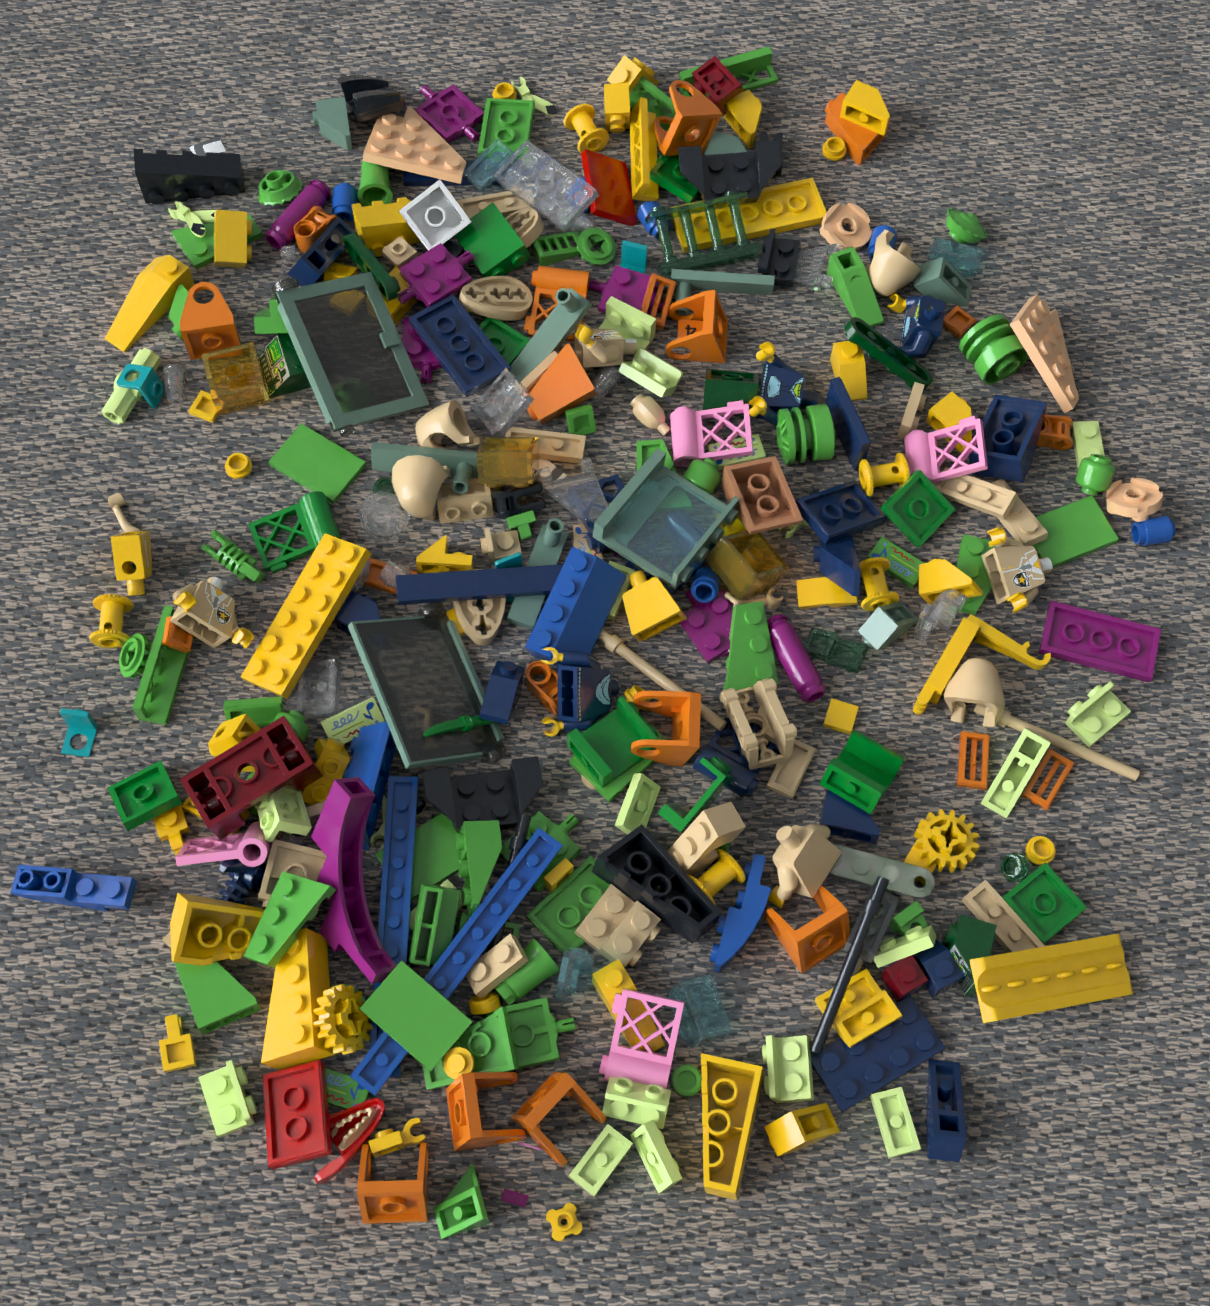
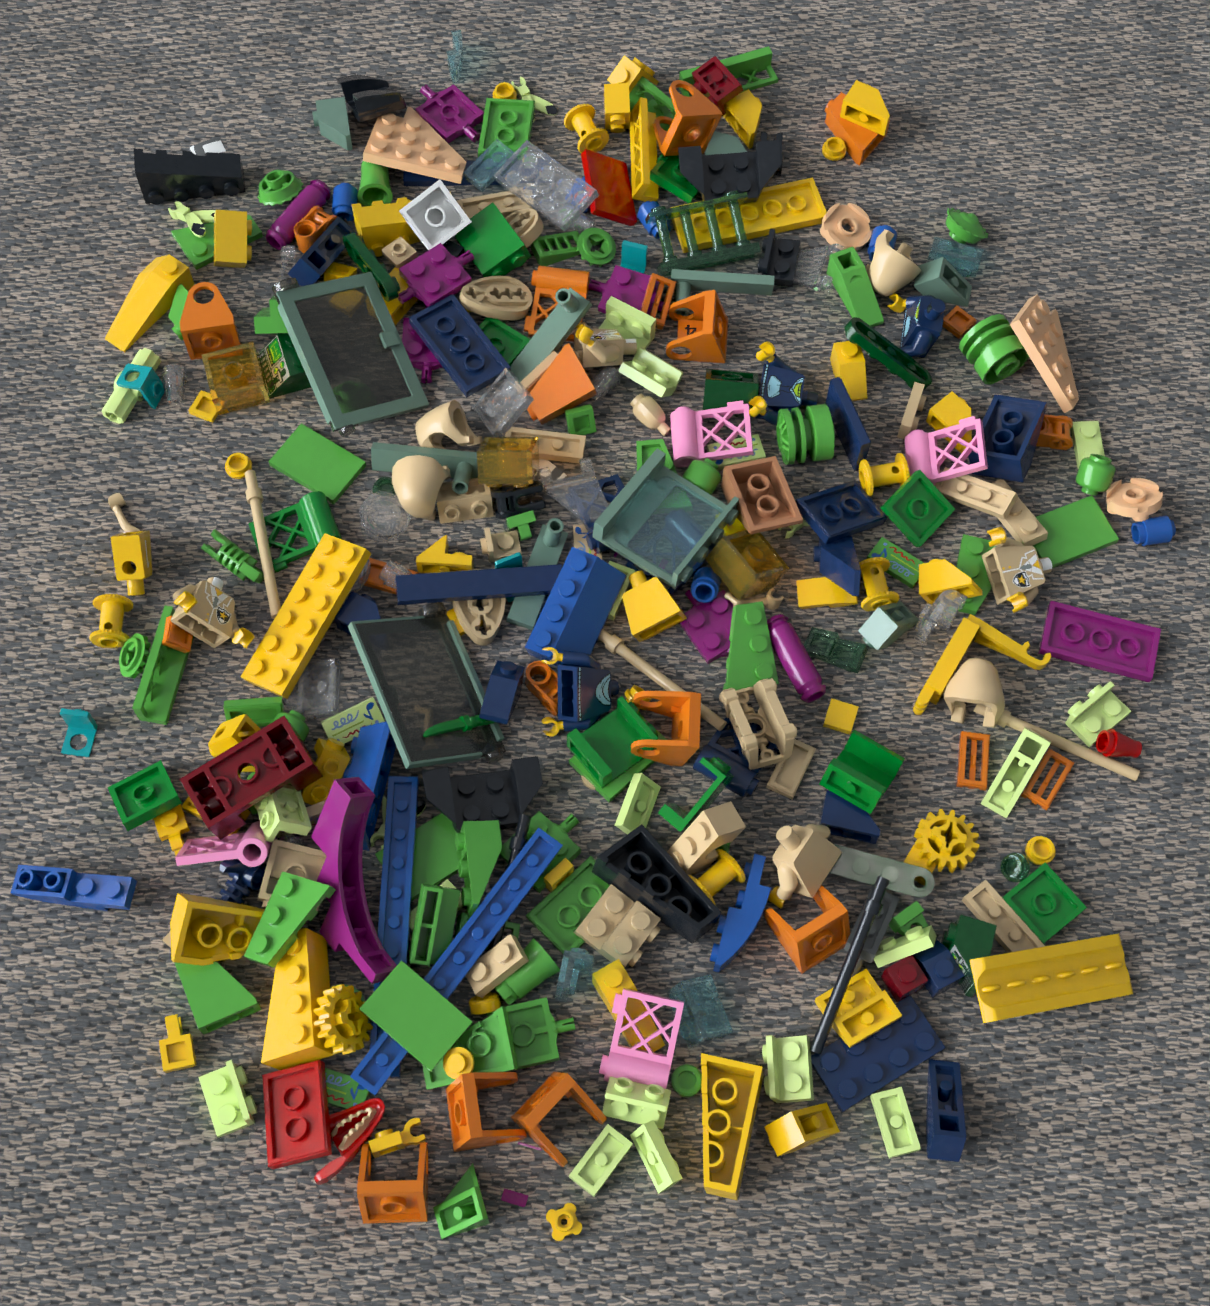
(255, 498): none -> tan bar
(455, 57): none -> clear light blue slope
(1115, 744): none -> red cone

